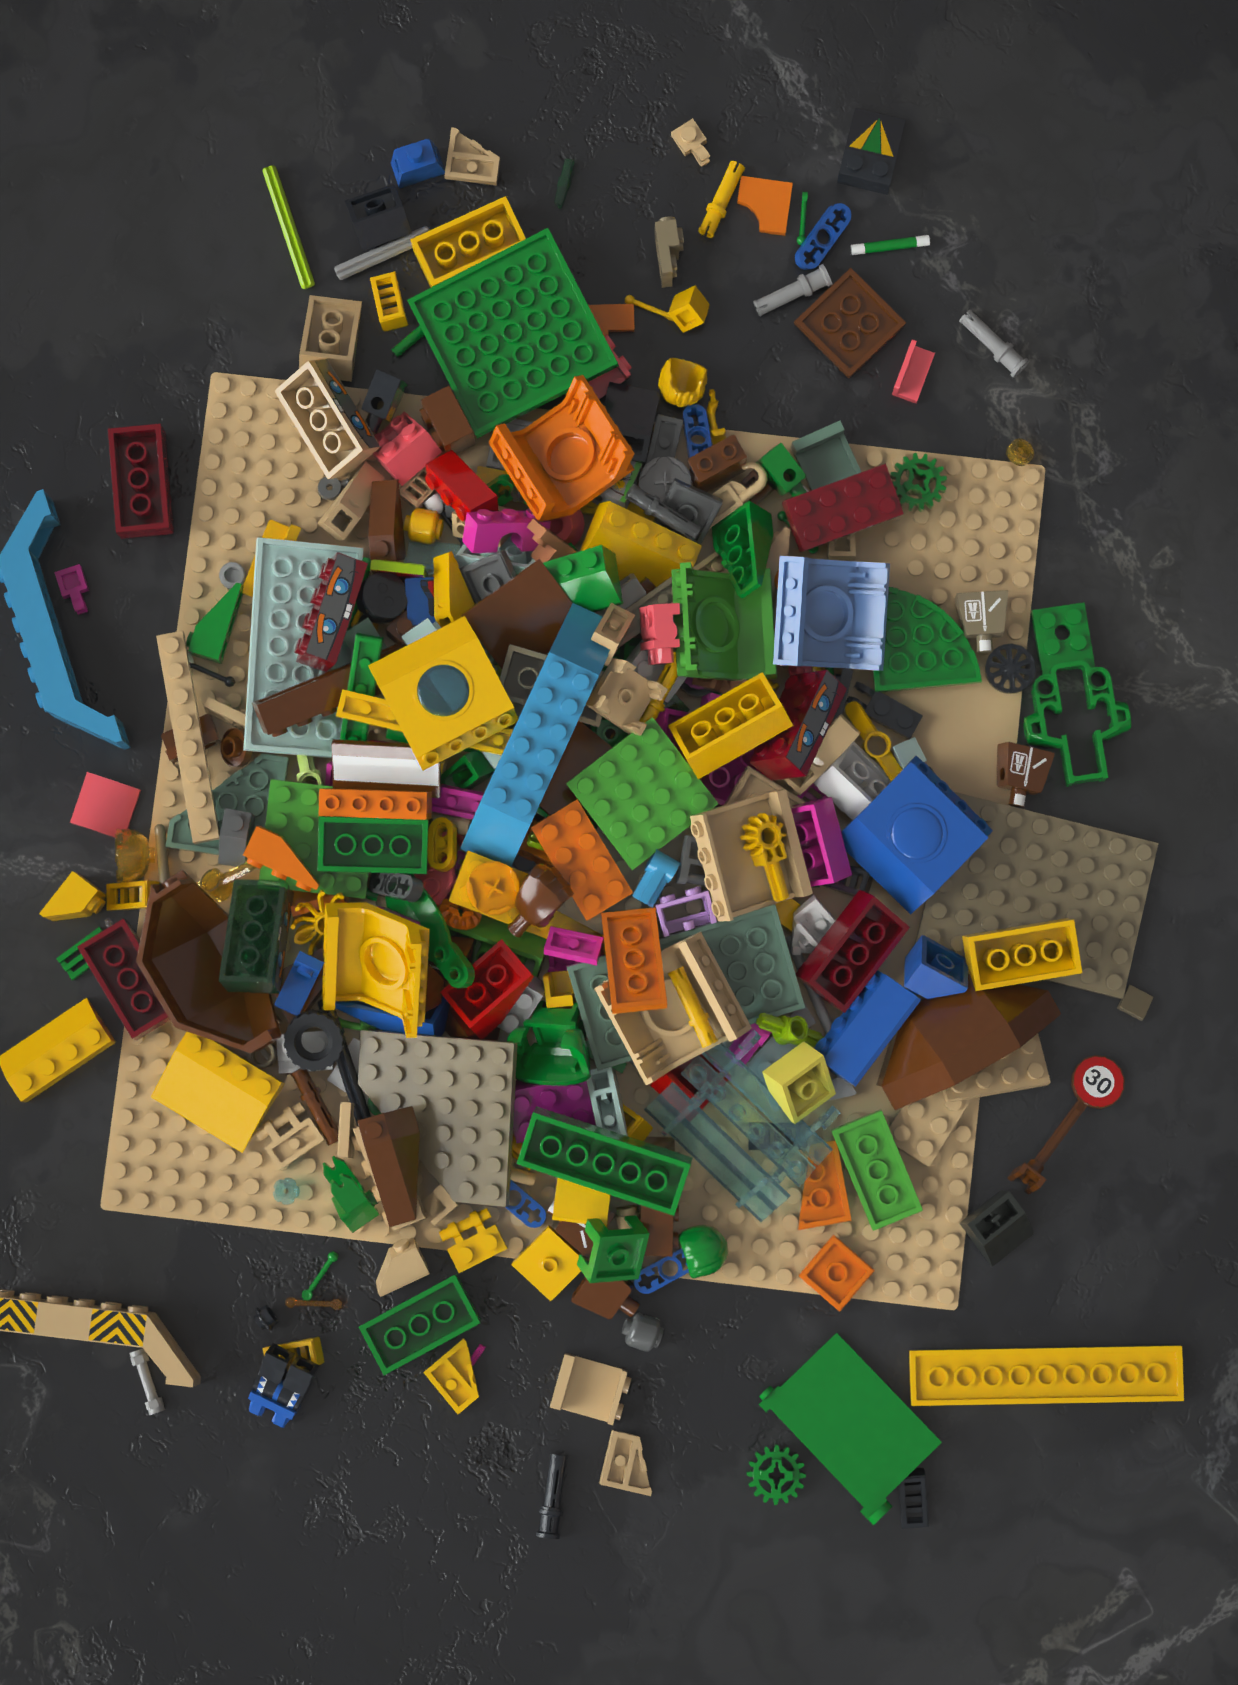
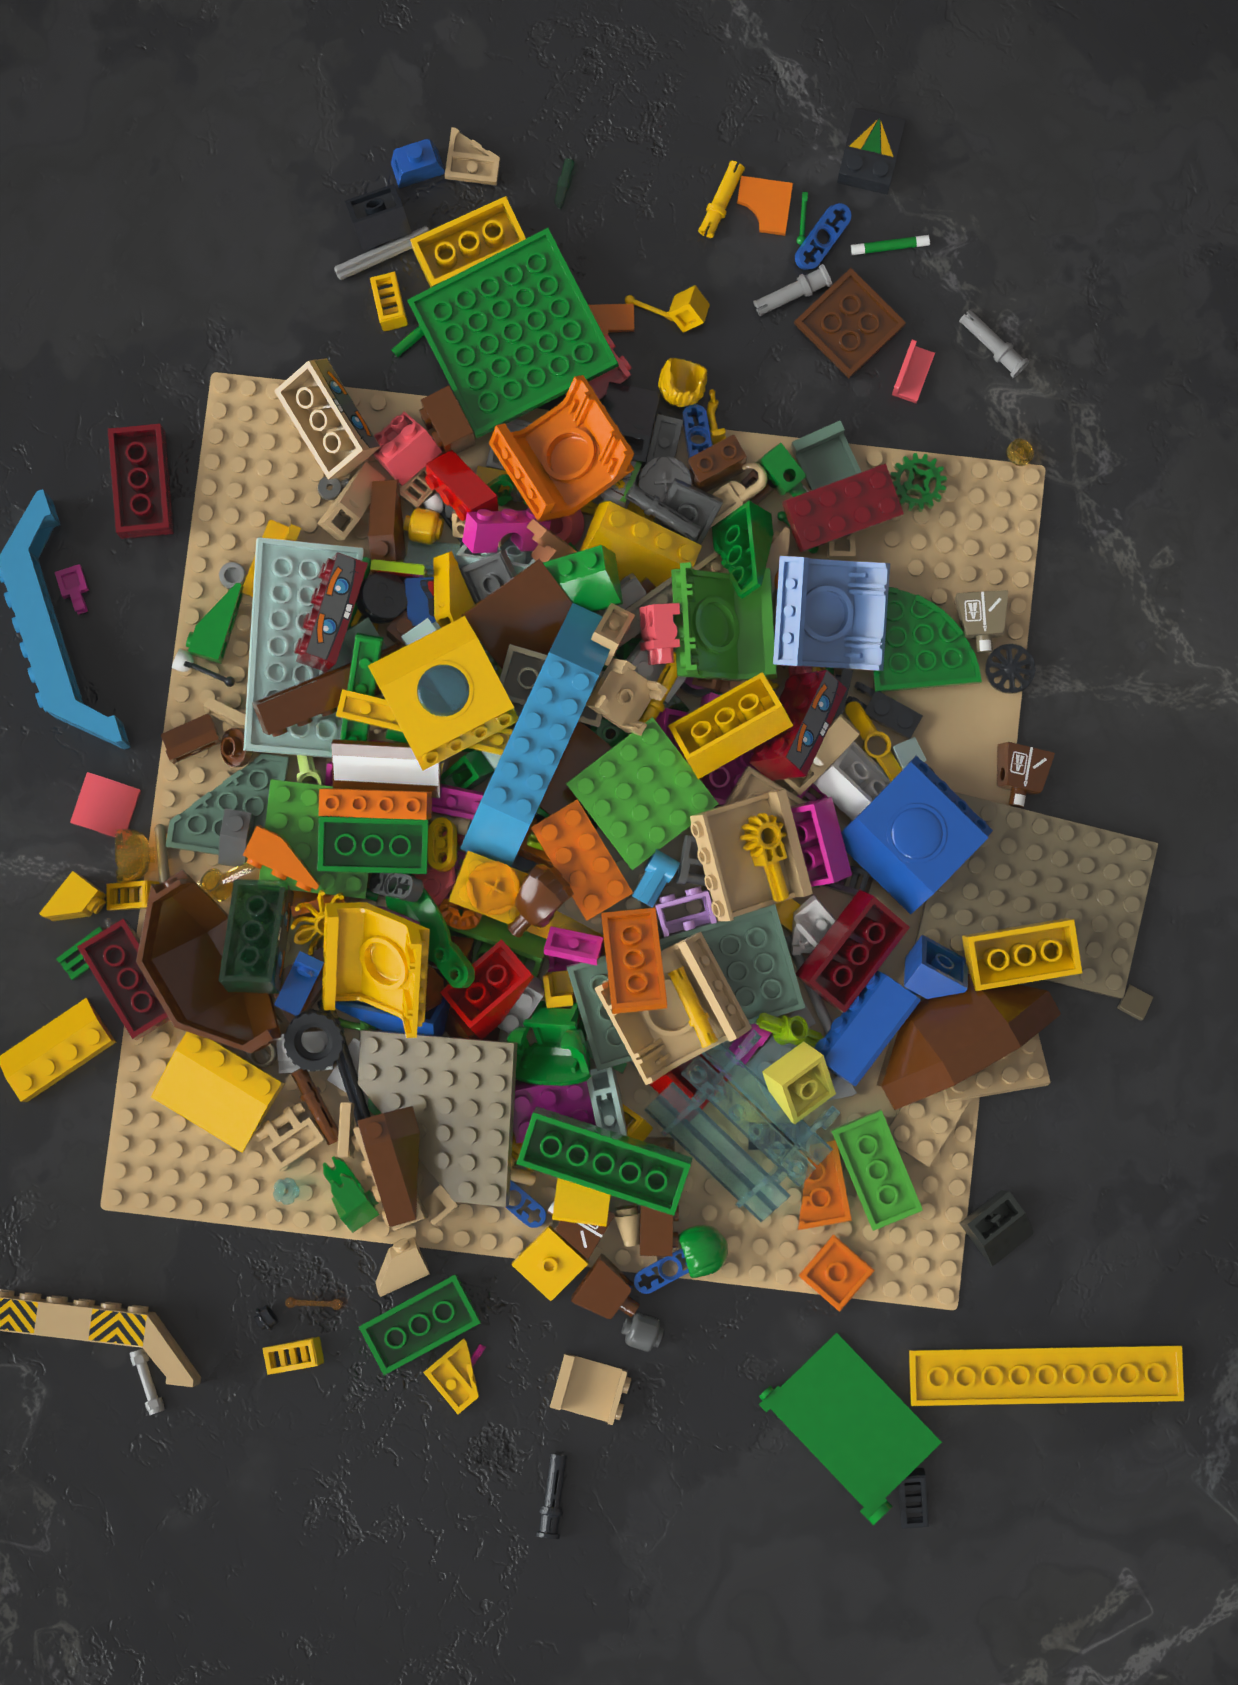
(188, 737): tan plate -> none
(278, 1394): hips -> none
(288, 227): lime axle -> none
(307, 1294): green hinge -> none
(331, 333): tan slope -> none
(385, 389): black torso -> none
(476, 1248): yellow plate -> none
(615, 1253): green panel -> none
(625, 1465): tan wing -> none
(668, 242): dark tan plate -> none
(691, 140): tan plate -> none
(789, 1474): green gear -> none
(1064, 655): green piece -> none
(1097, 1085): piece -> none

